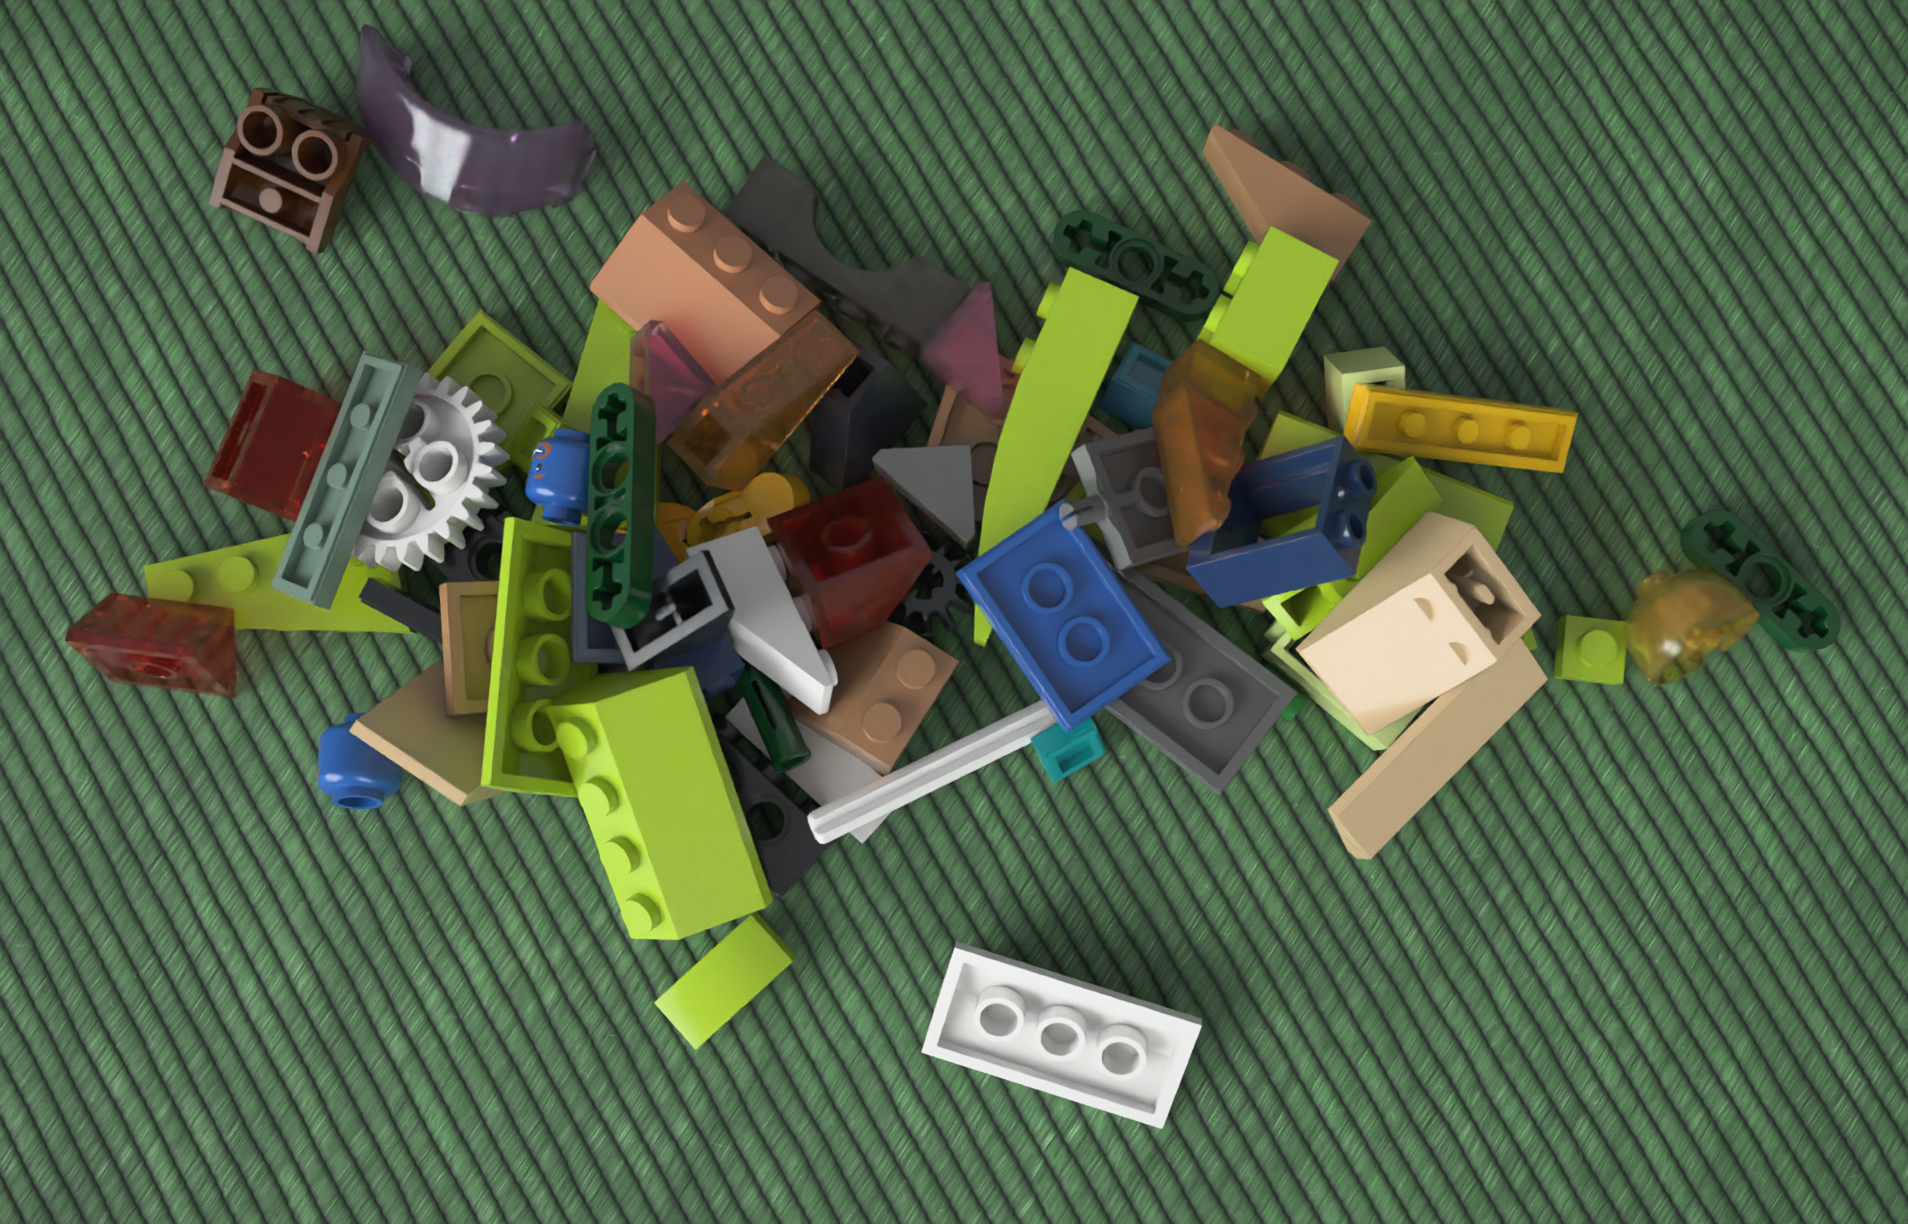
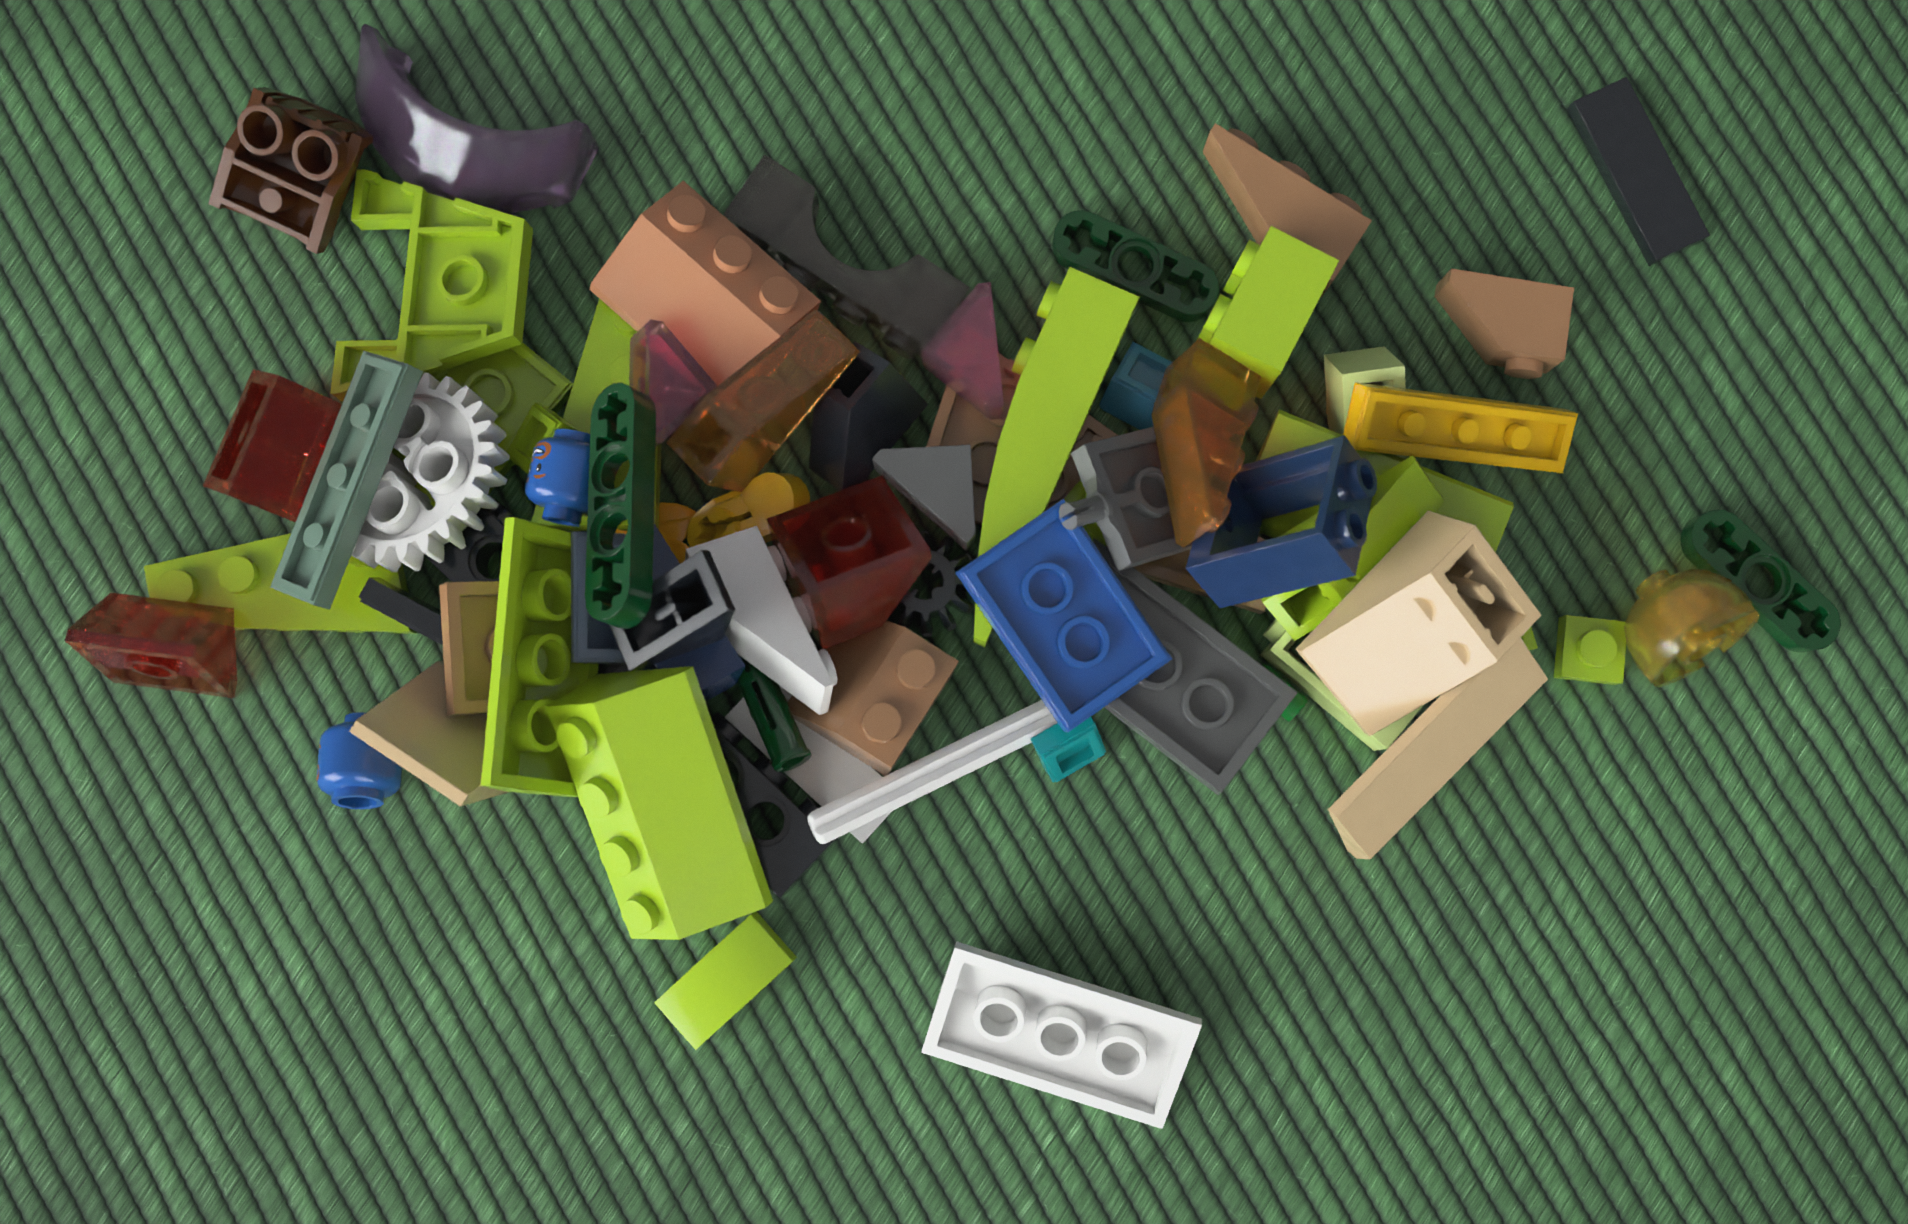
(460, 278): none -> lime wing
(1509, 319): none -> medium nougat slope
(1638, 171): none -> black tile

